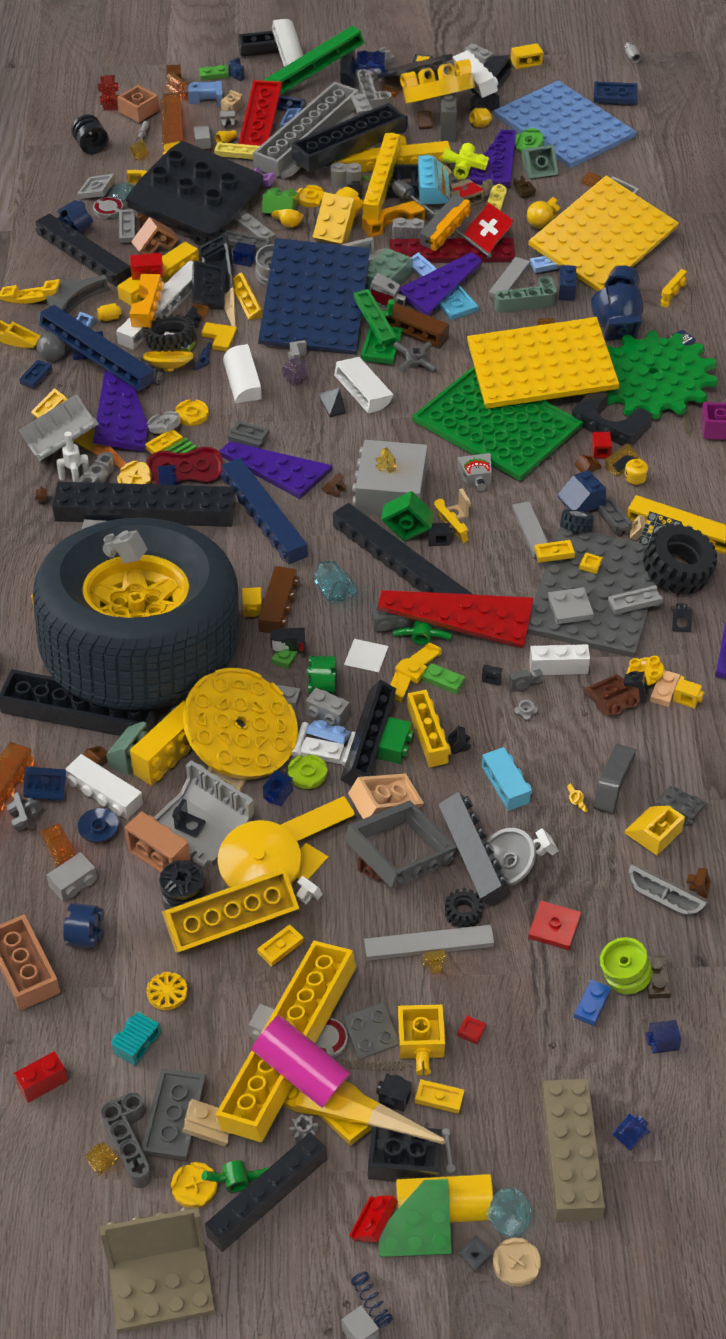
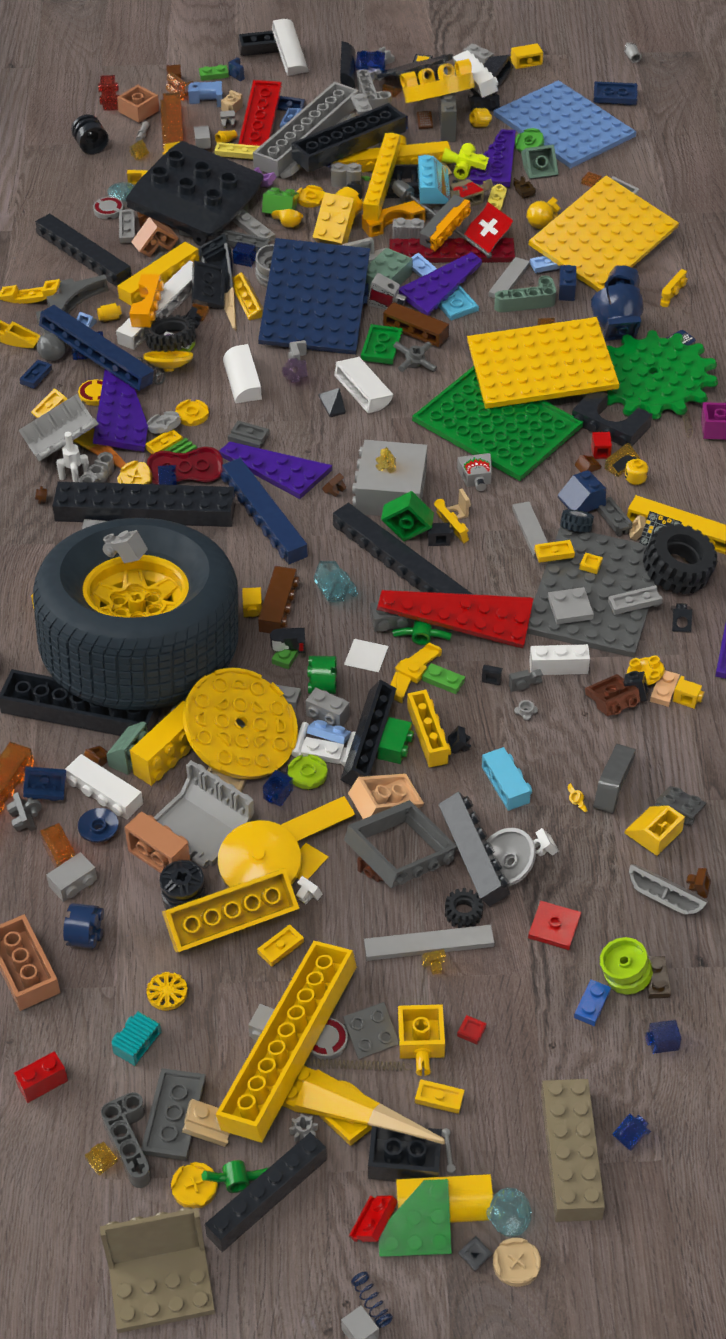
(75, 216): dark blue brick -> none
(90, 392): none -> yellow tile
(96, 186): light grey plate -> none
(146, 264): red brick -> none
(182, 817): black bracket -> none
(203, 359): dark blue hand -> none
(222, 334): yellow tile -> none
(300, 1060): dark pink brick -> none
(318, 58): green brick -> none
(375, 316): green plate -> none
(394, 1092): black brick -> none

